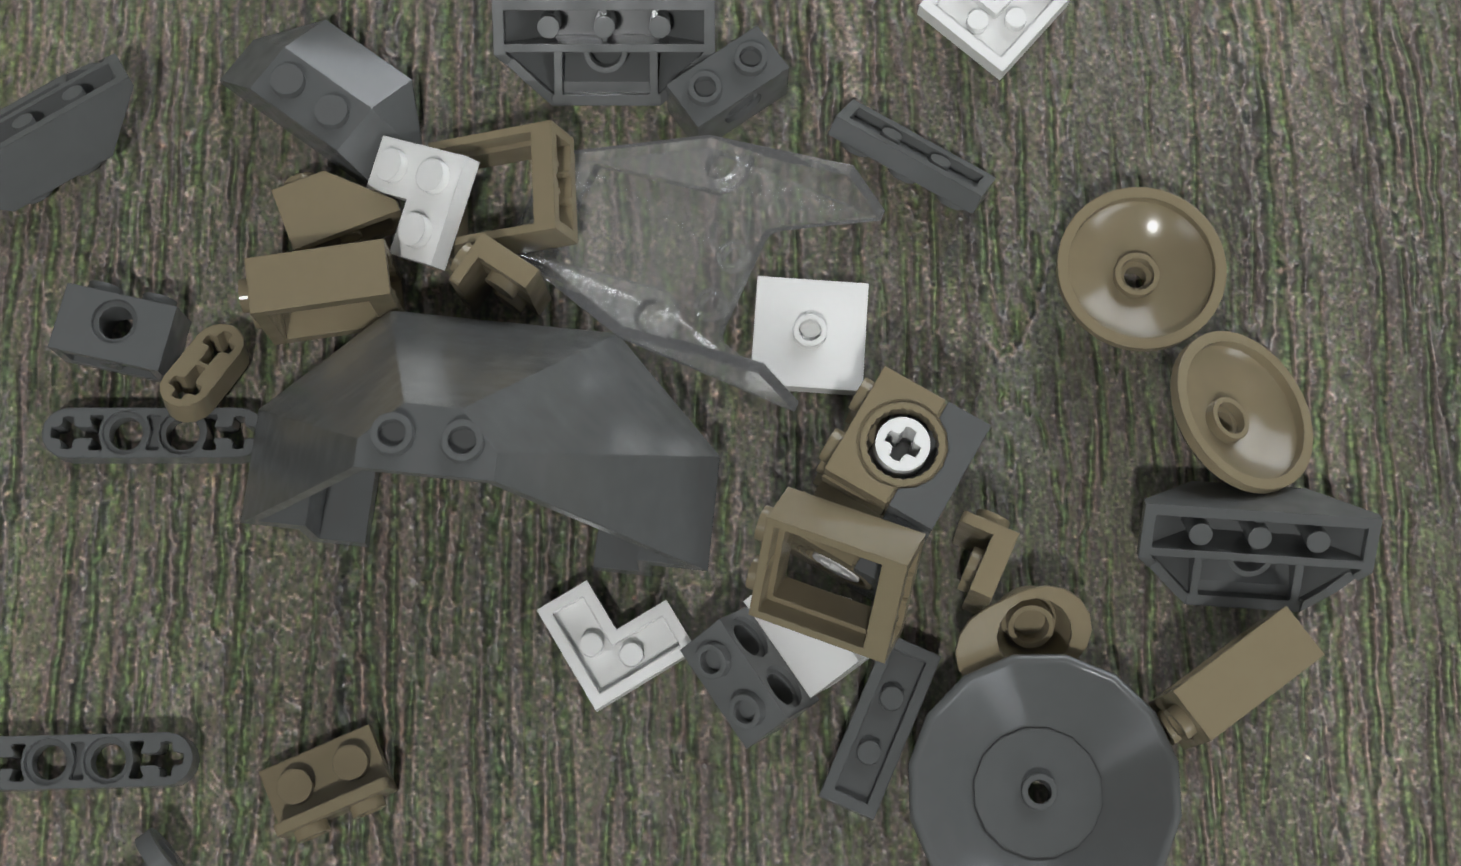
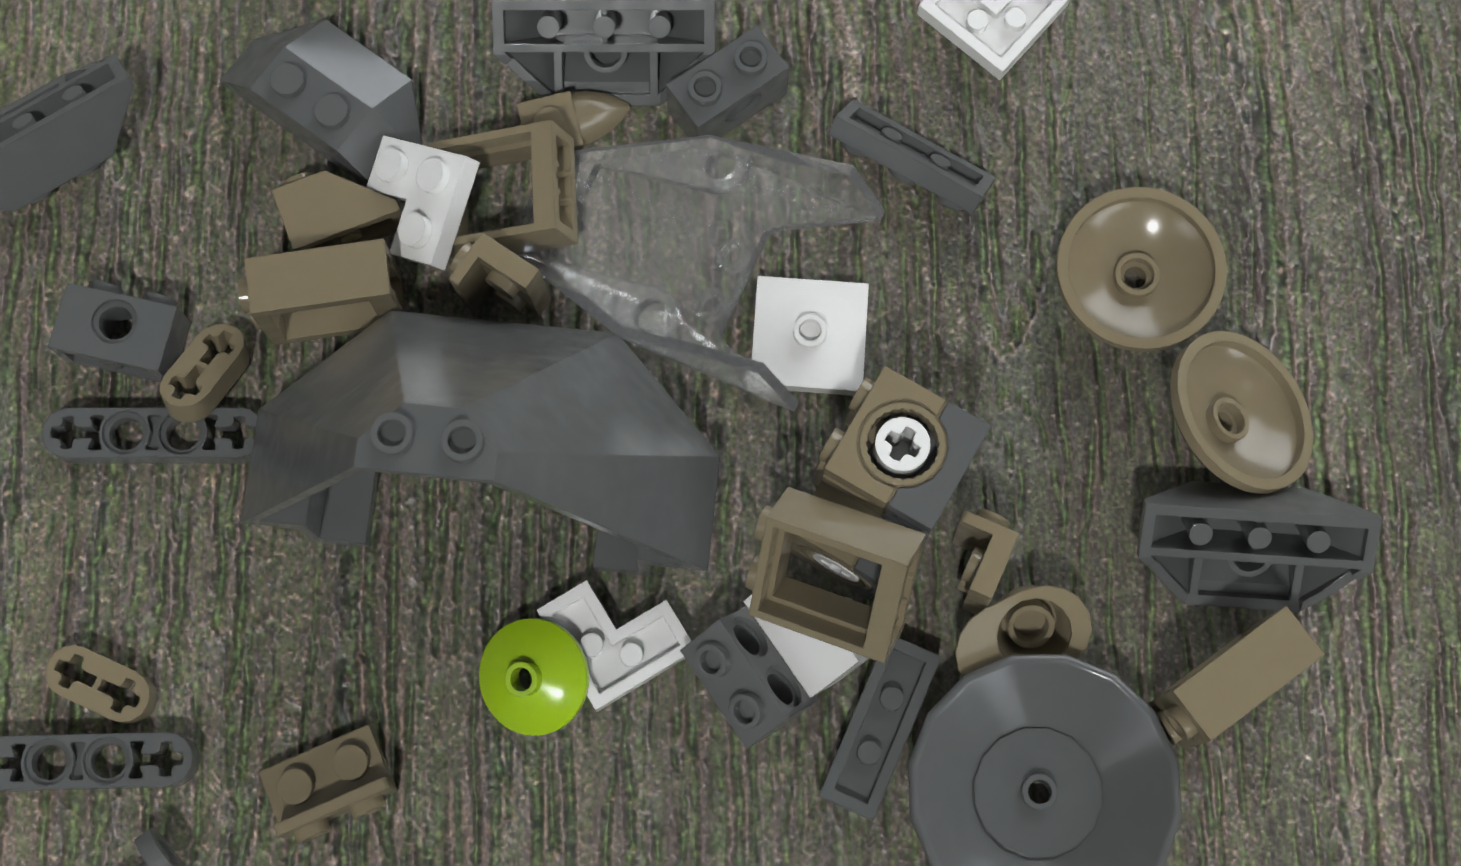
(95, 696): none -> dark tan beam
(556, 670): none -> lime dish
(580, 114): none -> dark tan plate

